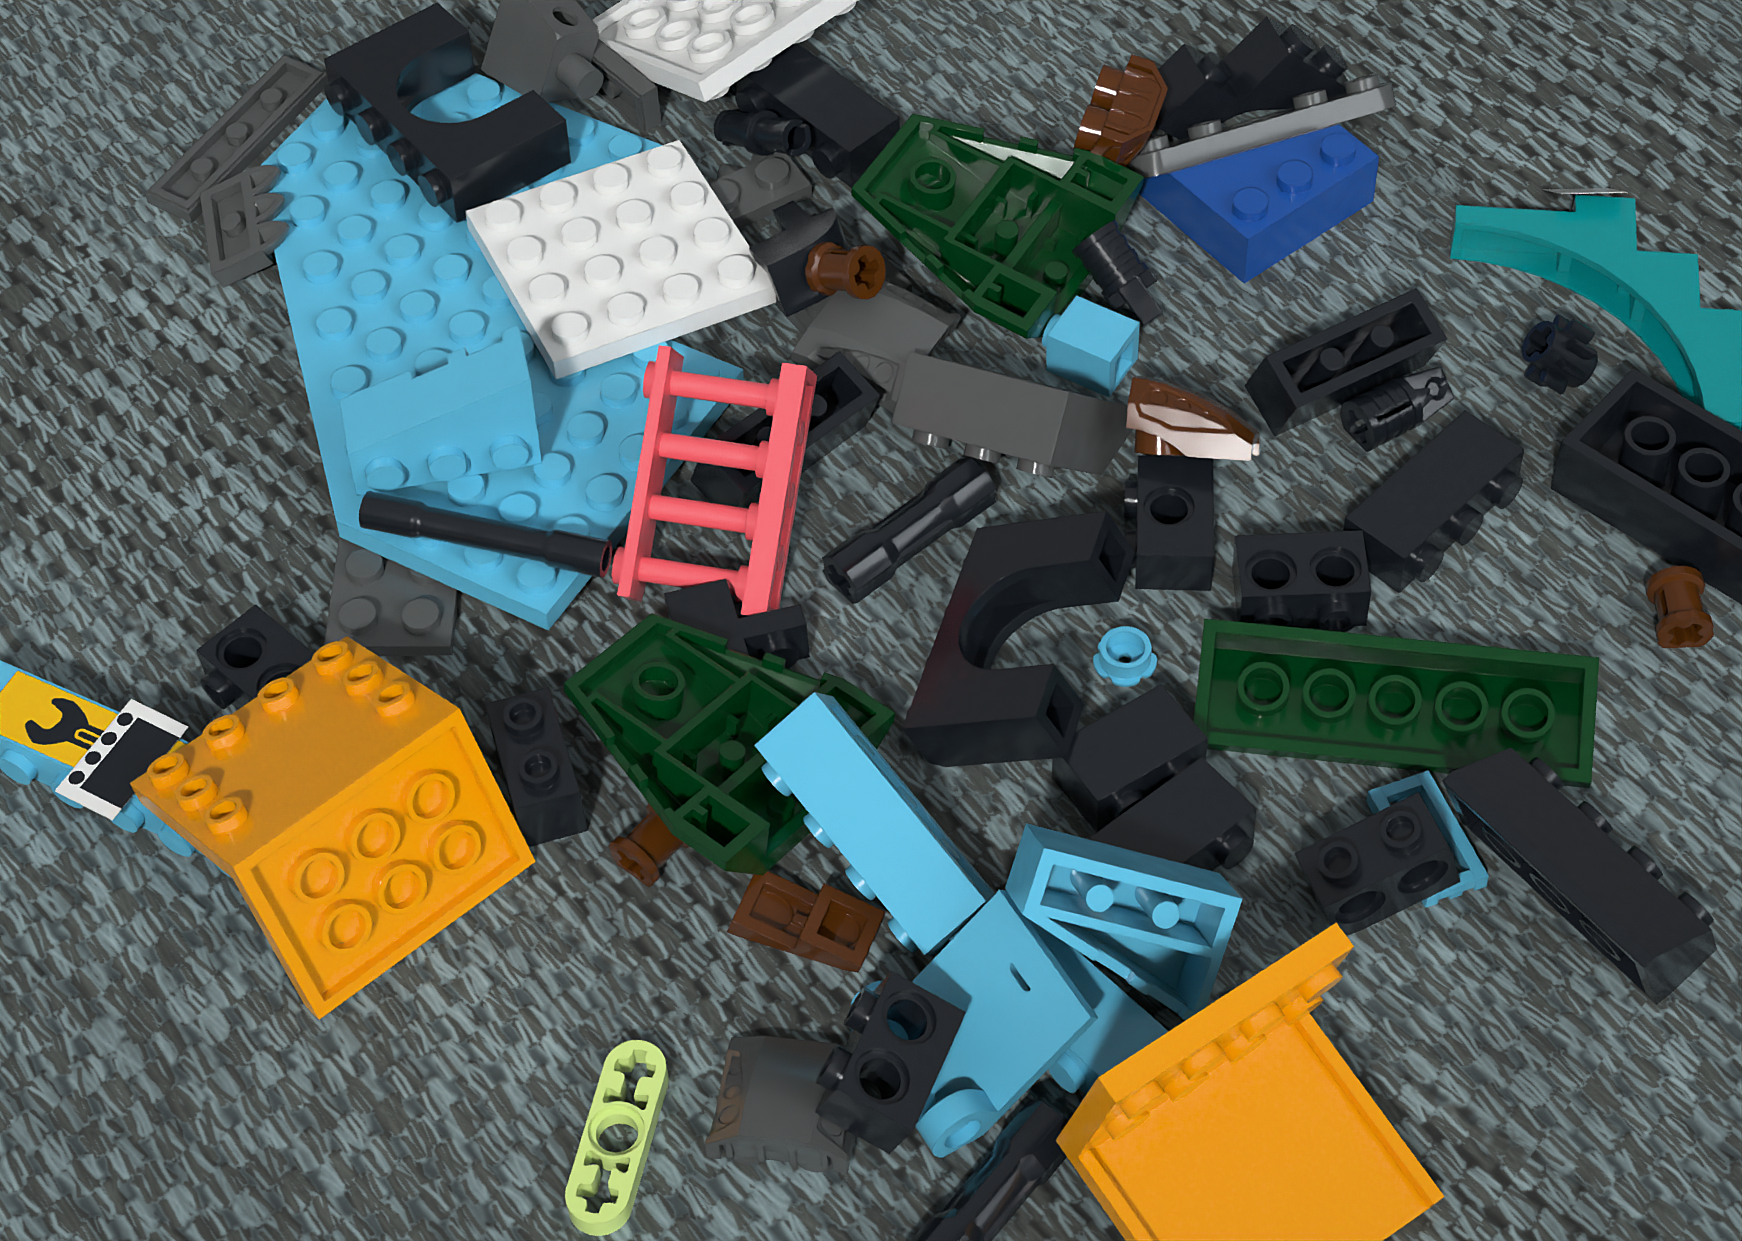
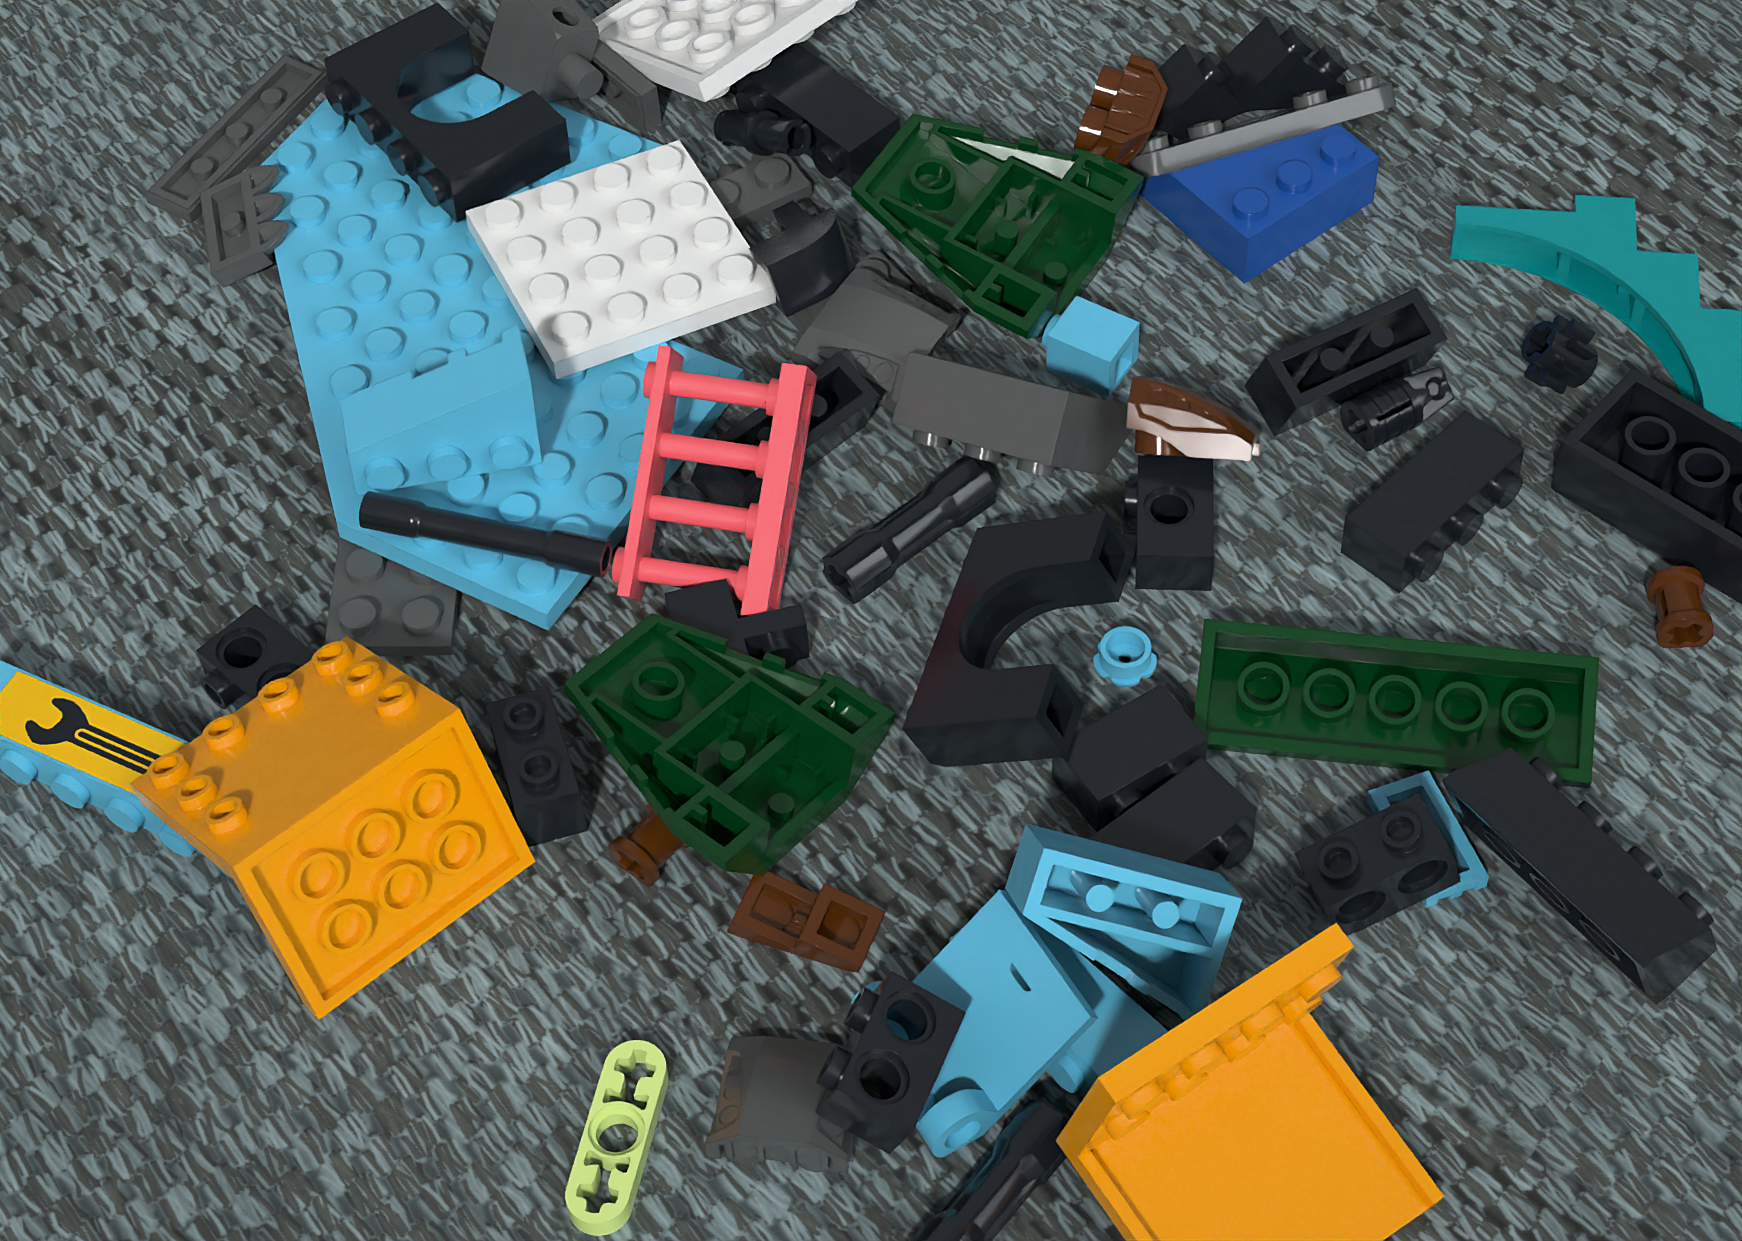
(119, 757): black sticker -> none
(854, 270): reddish brown bush -> none
(874, 823): medium azure brick -> none
(1119, 272): black hinge -> none
(1302, 580): black brick -> none
(1584, 191): white sticker -> none

